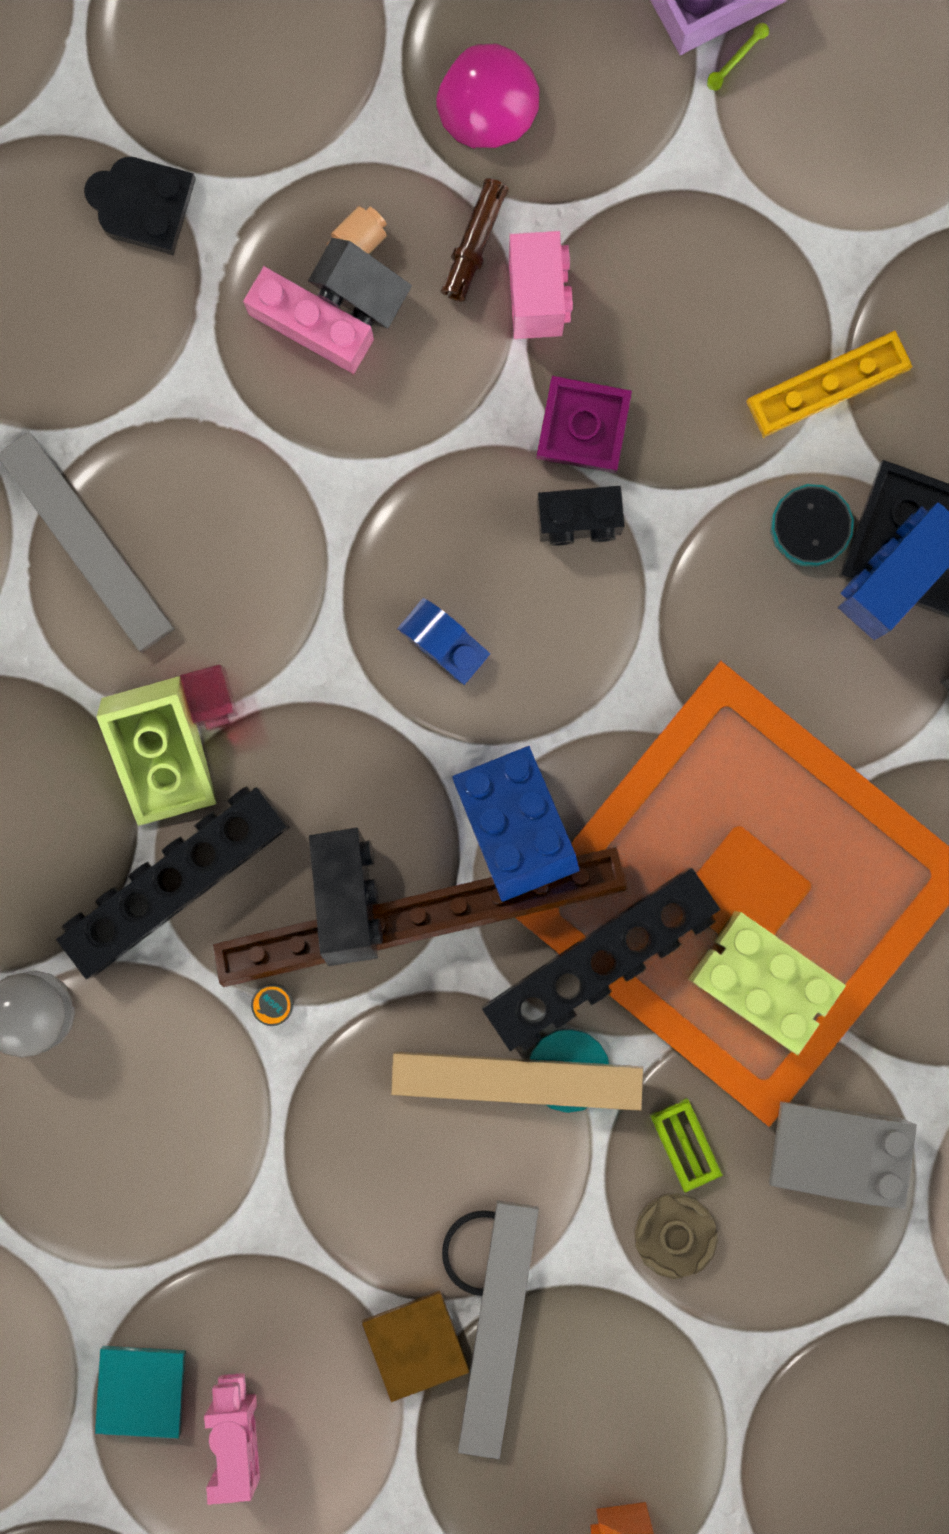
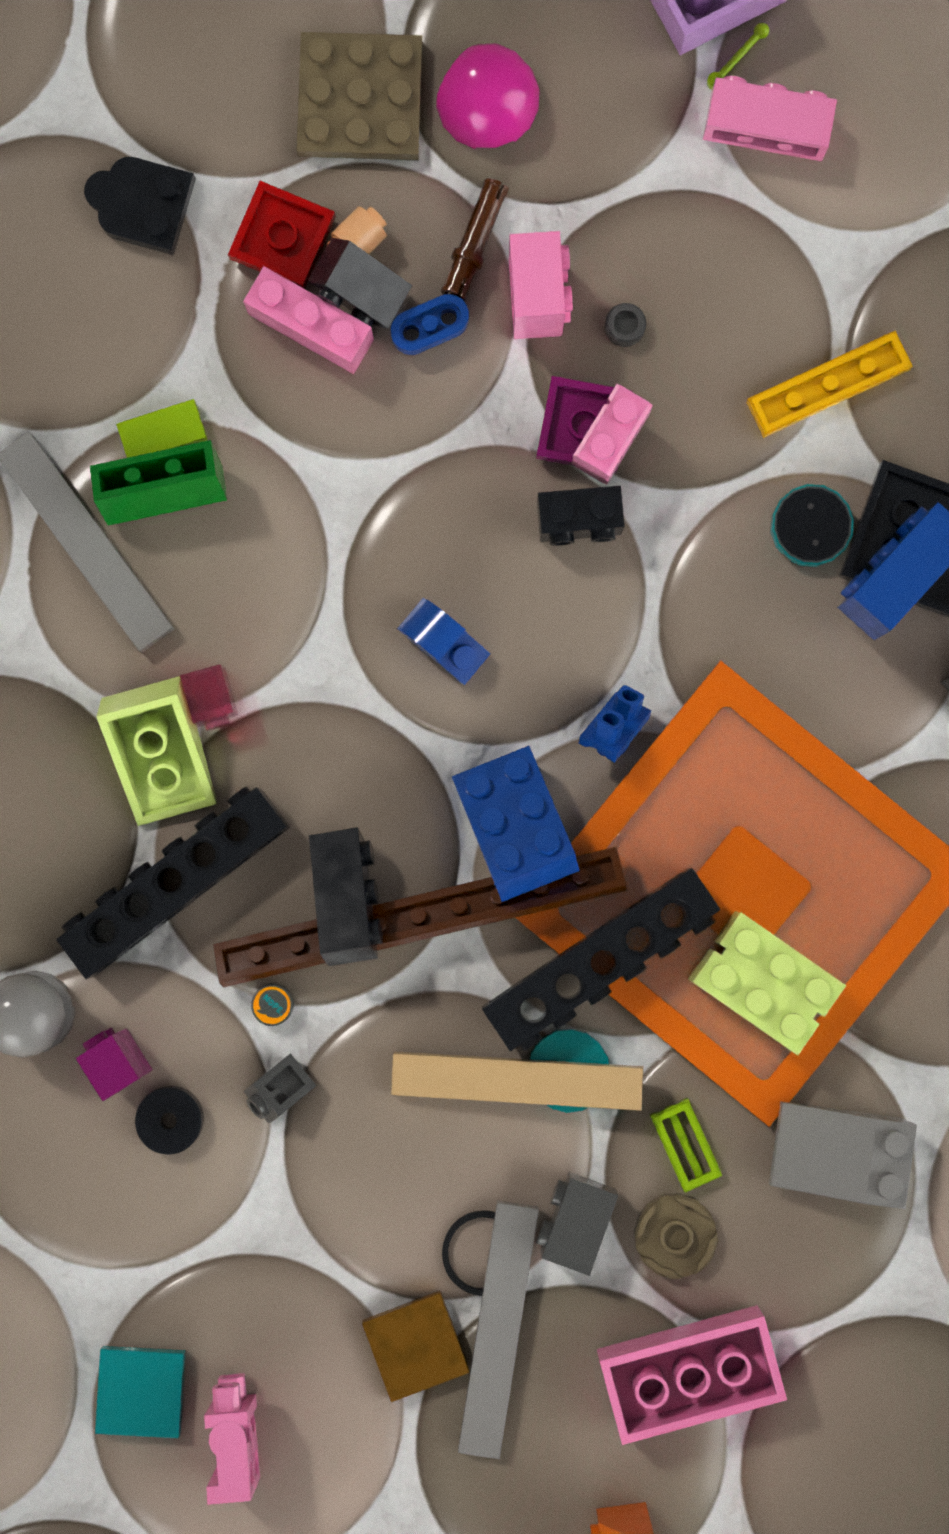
(112, 1062): none -> magenta brick
(150, 1120): none -> black piece
(158, 482): none -> green brick
(162, 429): none -> lime tile
(278, 1089): none -> dark grey bracket
(281, 234): none -> red plate
(359, 96): none -> dark tan plate
(427, 321): none -> blue plate
(577, 1223): none -> dark grey brick
(611, 434): none -> bright pink brick
(616, 724): none -> blue hips
(625, 324): none -> dark grey tile
(691, 1374): none -> bright pink brick
(770, 118): none -> bright pink brick

